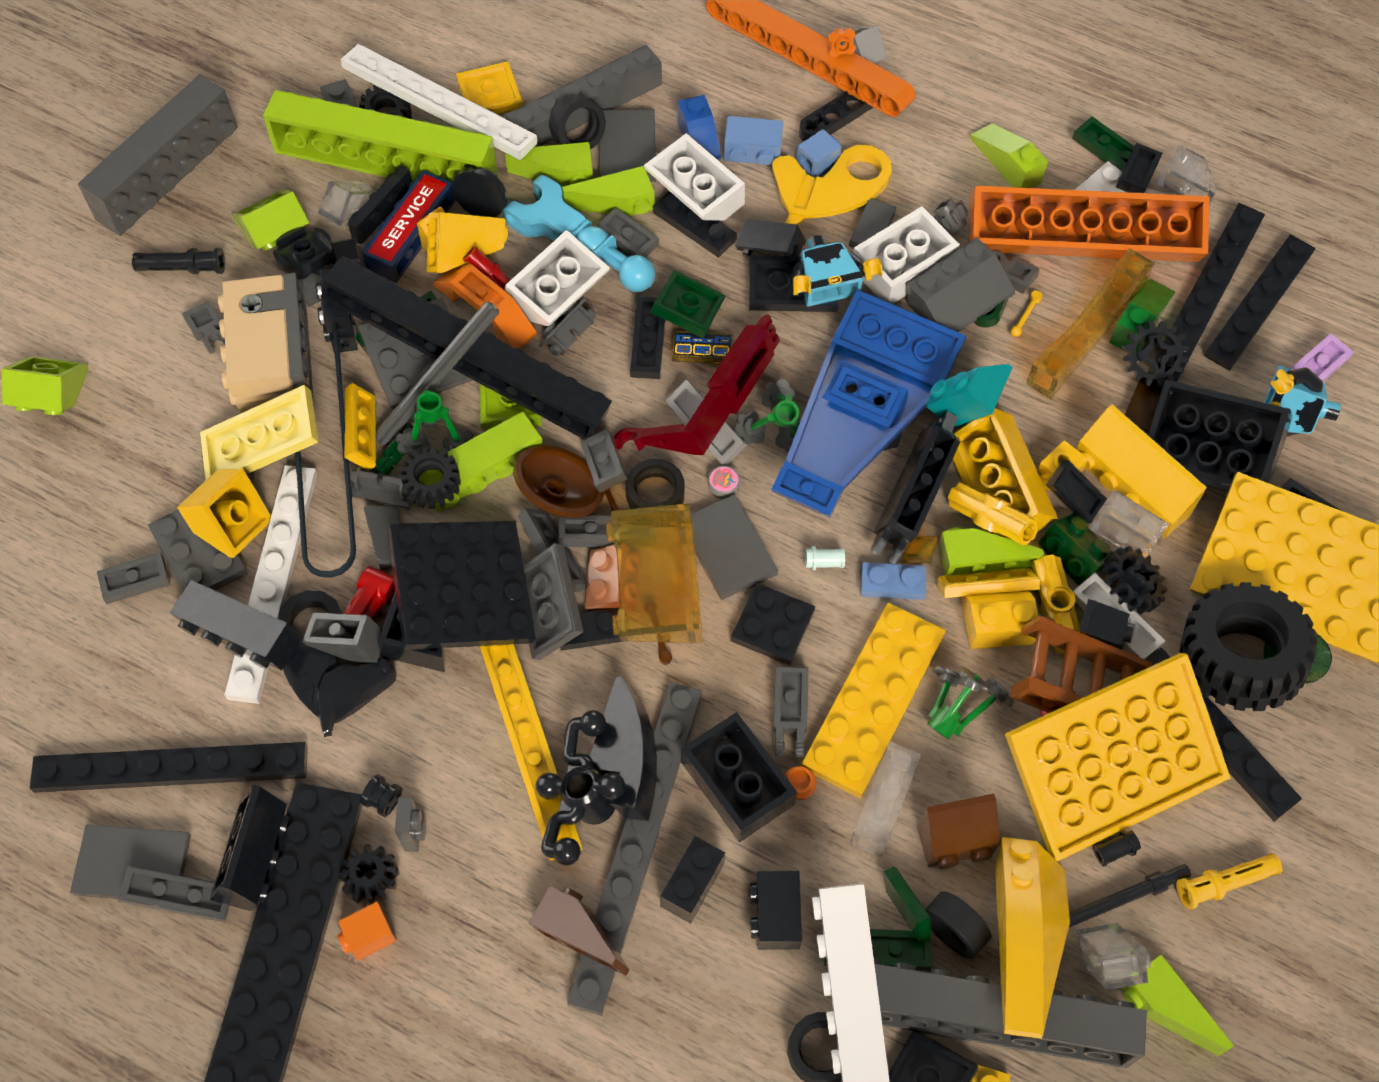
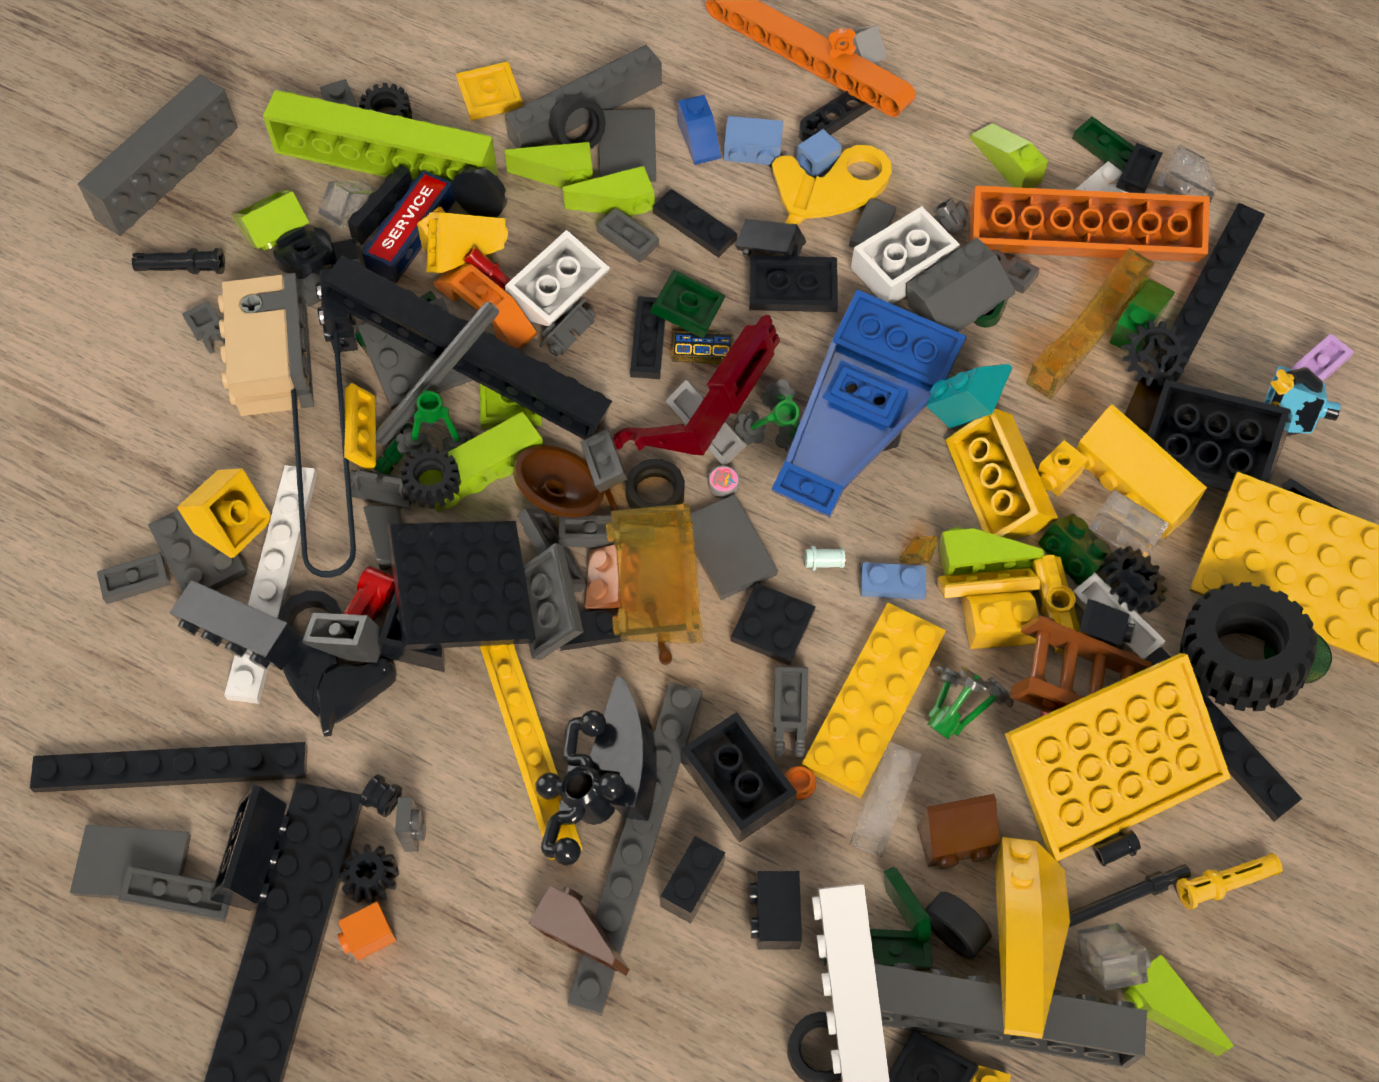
(42, 384): lime slope -> none
(261, 434): light yellow plate -> none
(438, 100): white plate -> none
(553, 217): medium azure piece -> none
(698, 179): white slope -> none
(830, 272): torso -> none
(917, 487): black hinge -> none
(993, 513): yellow piece -> none
(1035, 297): yellow hinge -> none
(1076, 491): black tile -> none
(1259, 302): black plate -> none

